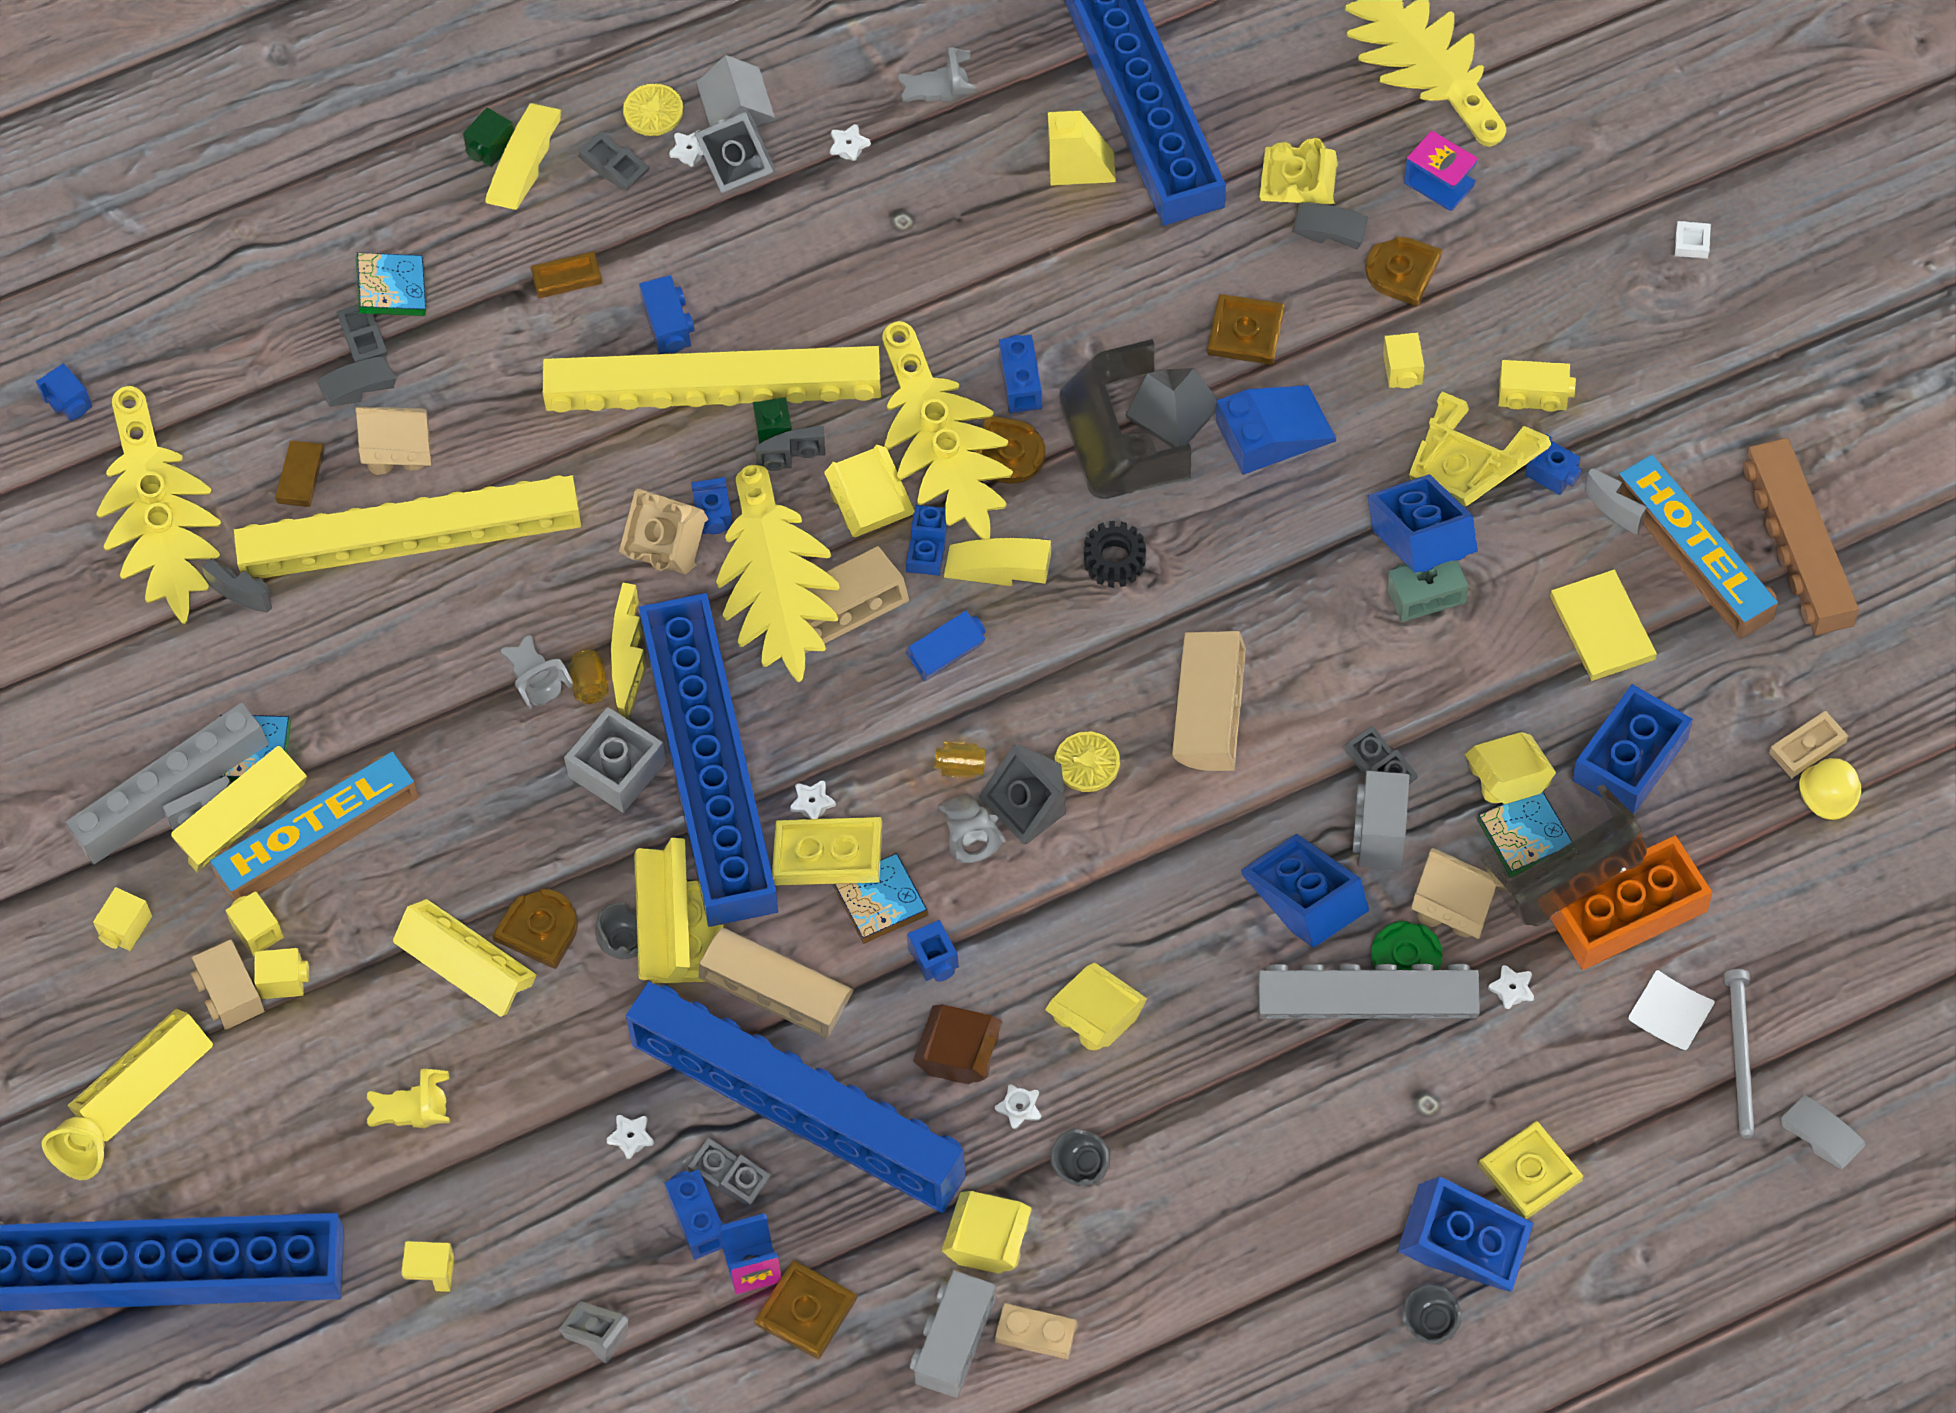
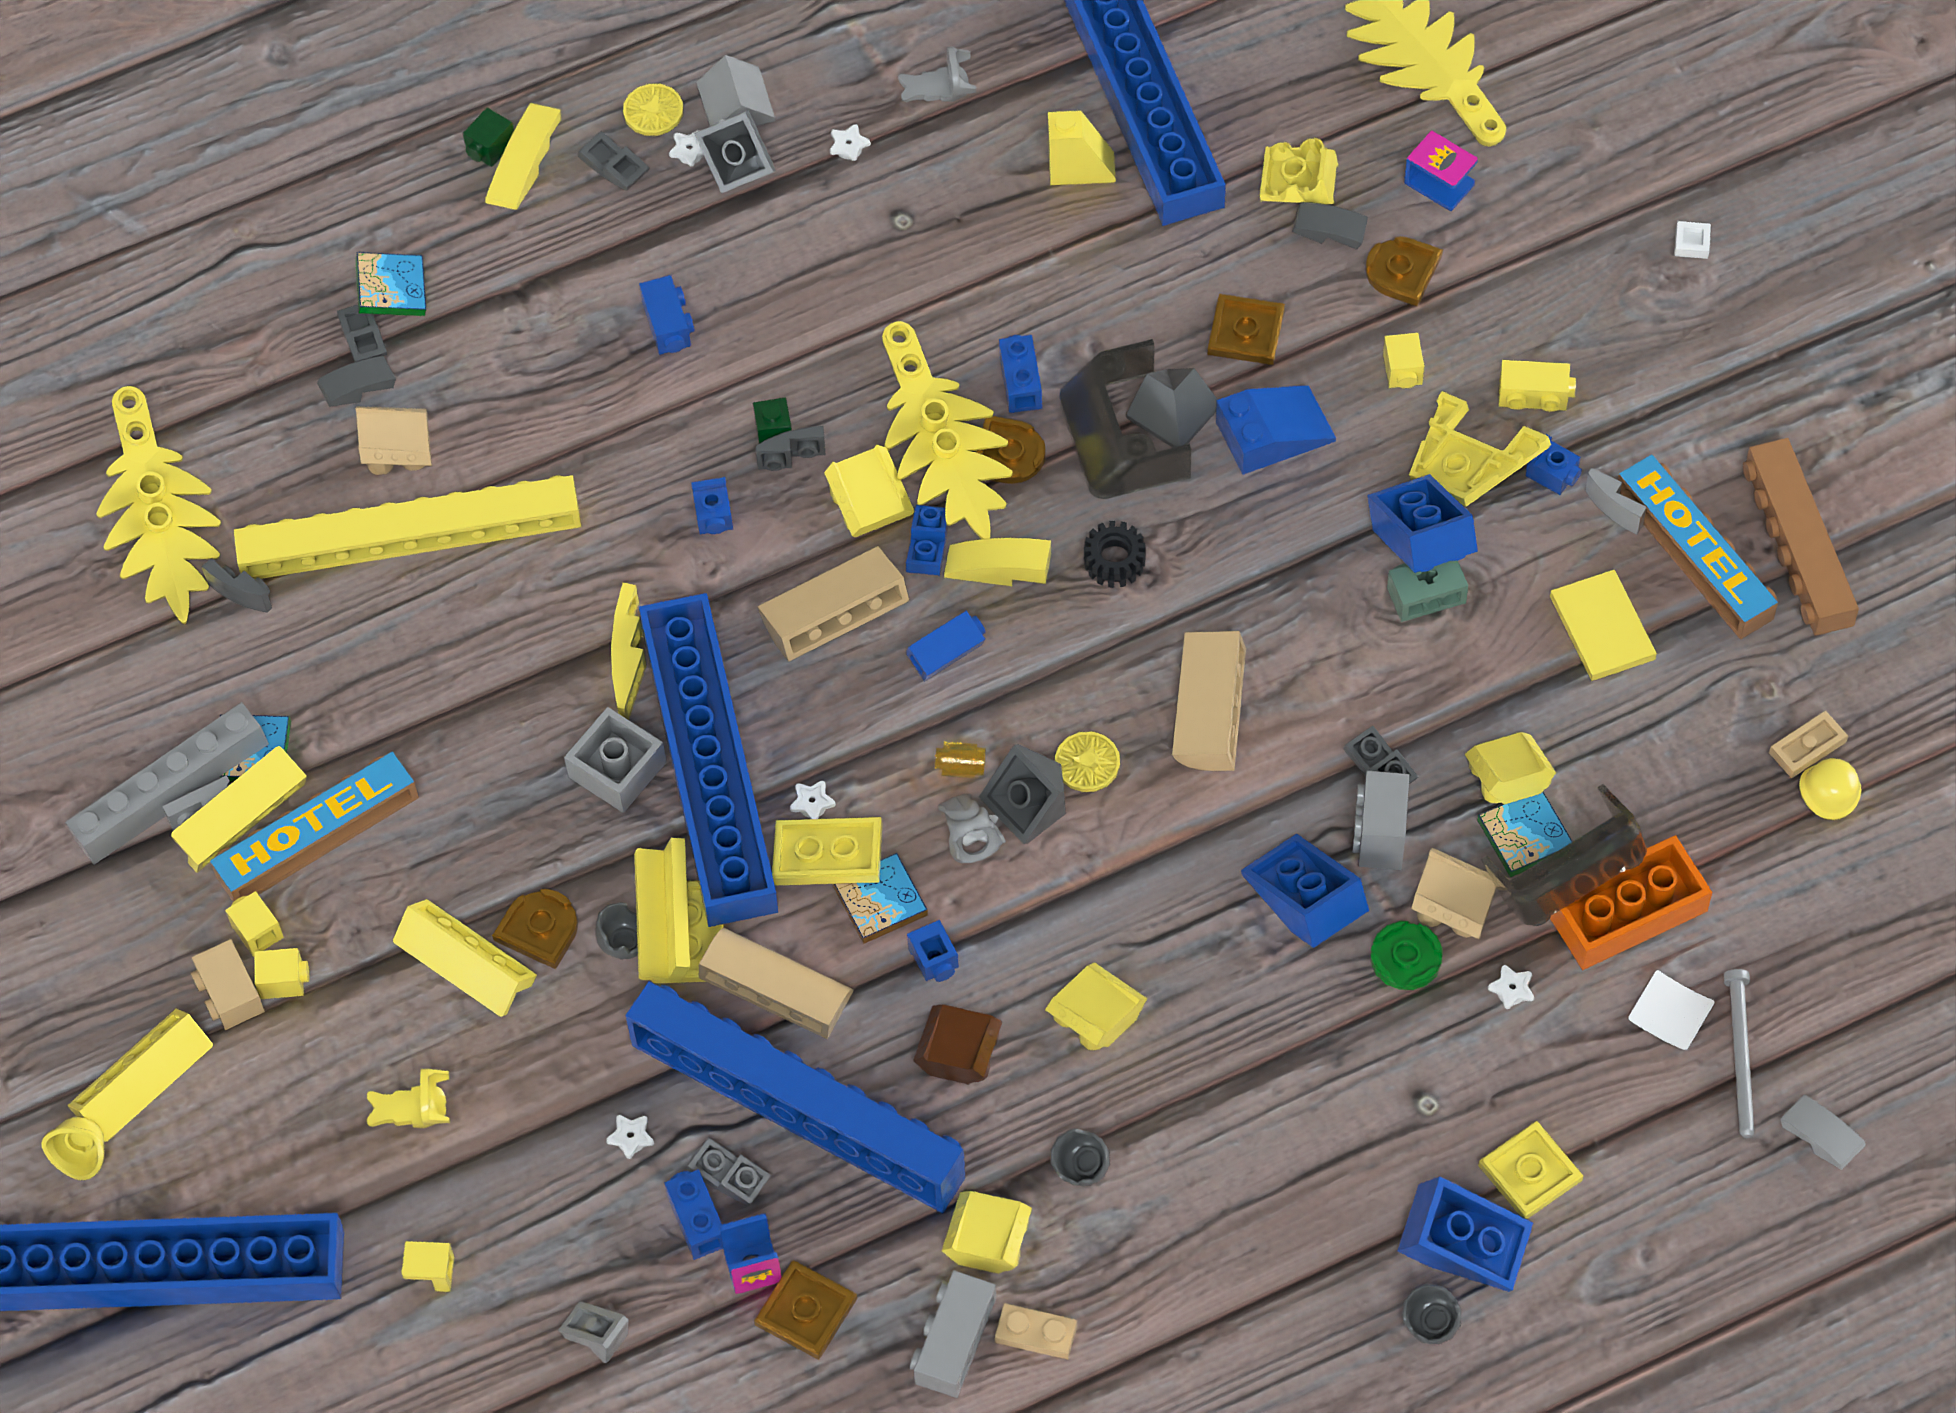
(64, 393): blue brick -> none
(122, 919): light yellow brick -> none
(299, 473): pearl gold tile -> none
(536, 678): light grey hair -> none
(566, 274): pearl gold tile -> none
(588, 677): clear yellow brick -> none
(662, 532): tan slope -> none
(711, 378): light yellow brick -> none
(774, 575): light yellow plant -> none
(1019, 1096): white plate -> none
(1368, 993): light grey brick -> none
(1633, 748): blue brick -> none

